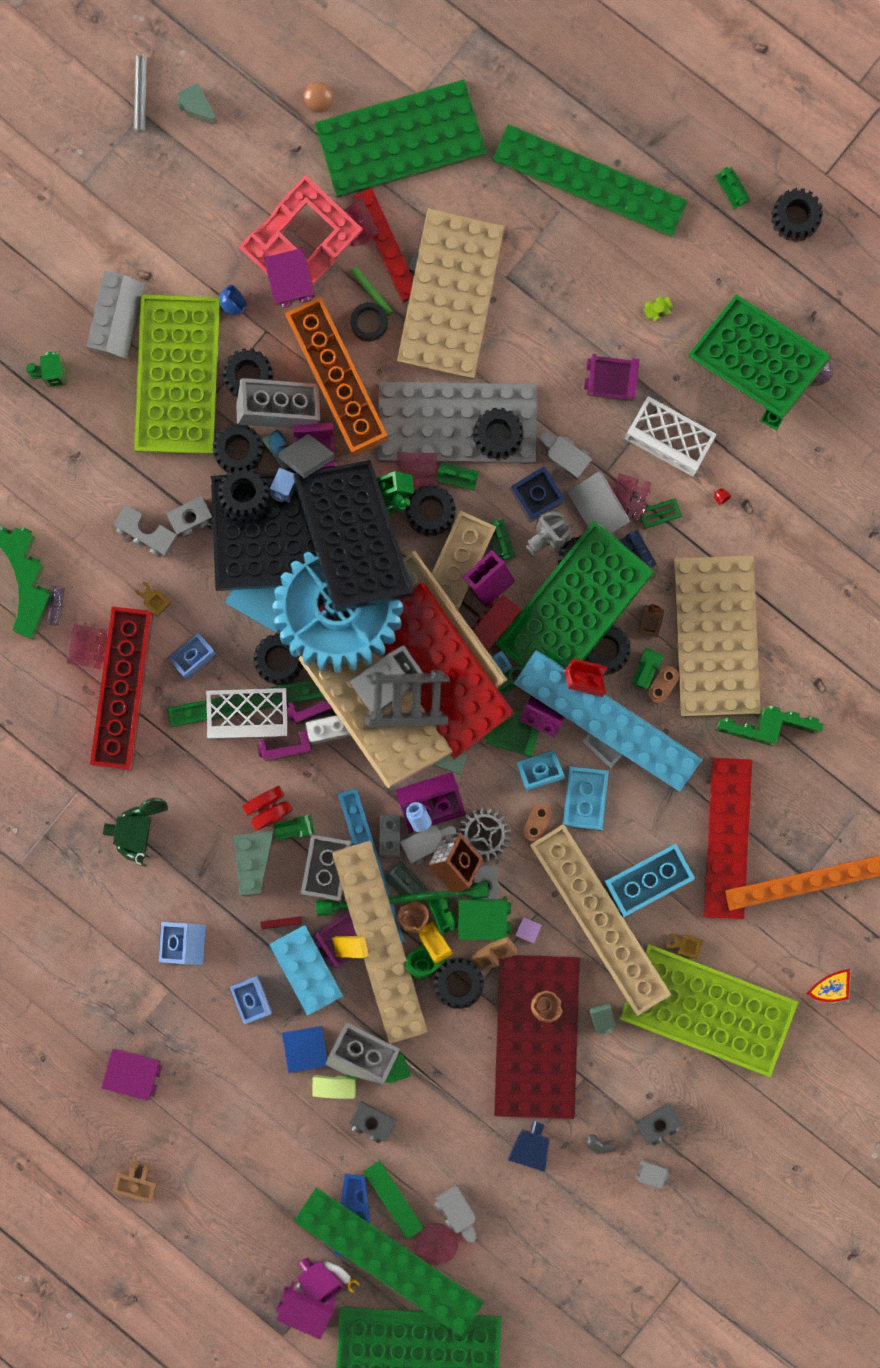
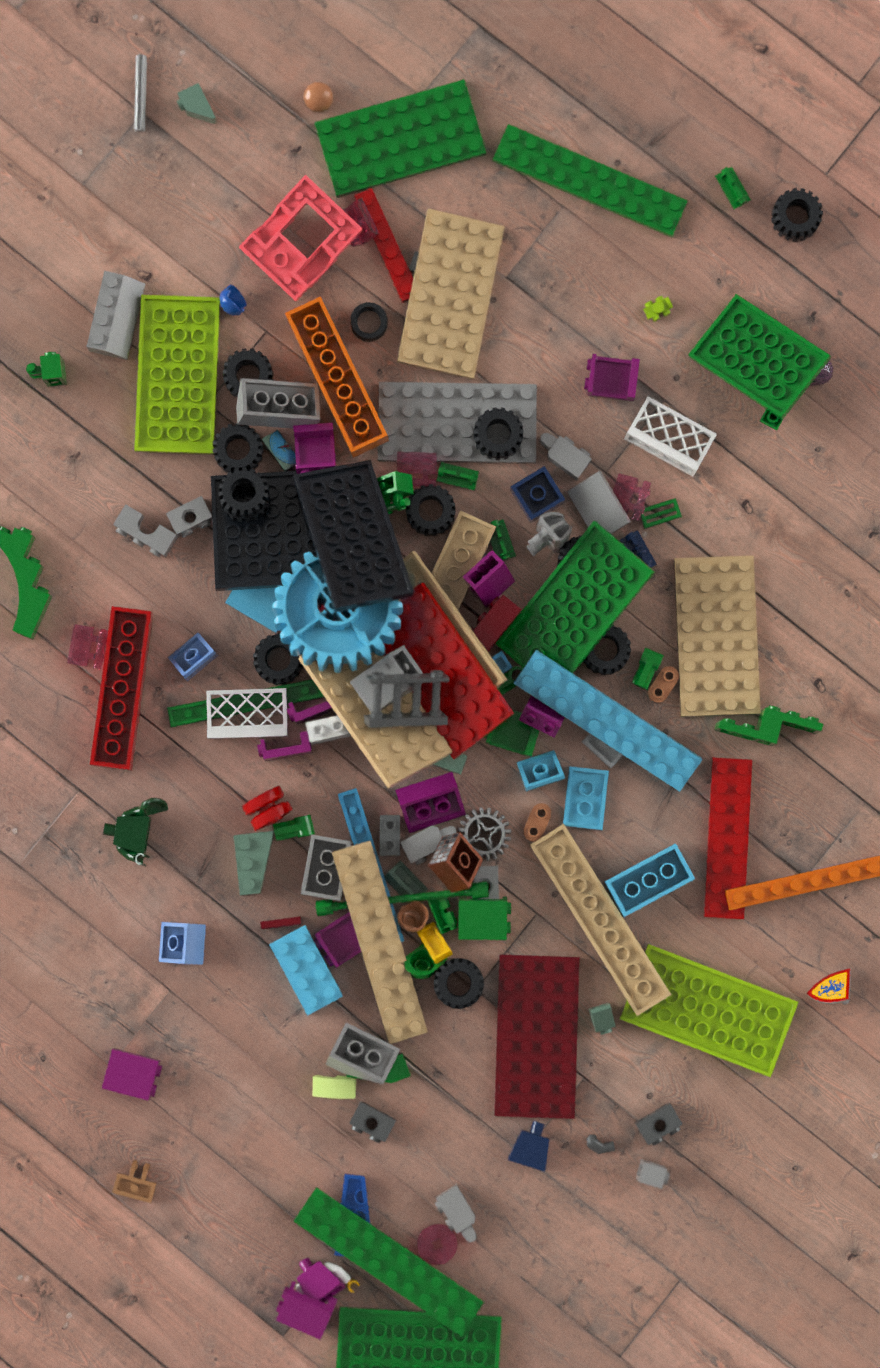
(56, 605): axle -> none
(154, 601): pearl gold plate -> none
(251, 999): medium blue slope -> none
(283, 486): light blue brick -> none
(289, 277): magenta brick -> none
(305, 1049): blue tile -> none
(306, 455): dark grey tile -> none
(350, 946): yellow tile -> none
(371, 290): bright green bar -> none
(393, 1199): green tile -> none
(418, 817): light blue brick -> none
(489, 955): medium nougat slope -> none
(528, 930): lavender tile -> none
(546, 1006): nougat hair -> none
(586, 677): red bracket -> none
(651, 620): reddish brown bracket -> none
(688, 946): pearl gold plate -> none
(721, 496): red hinge -> none

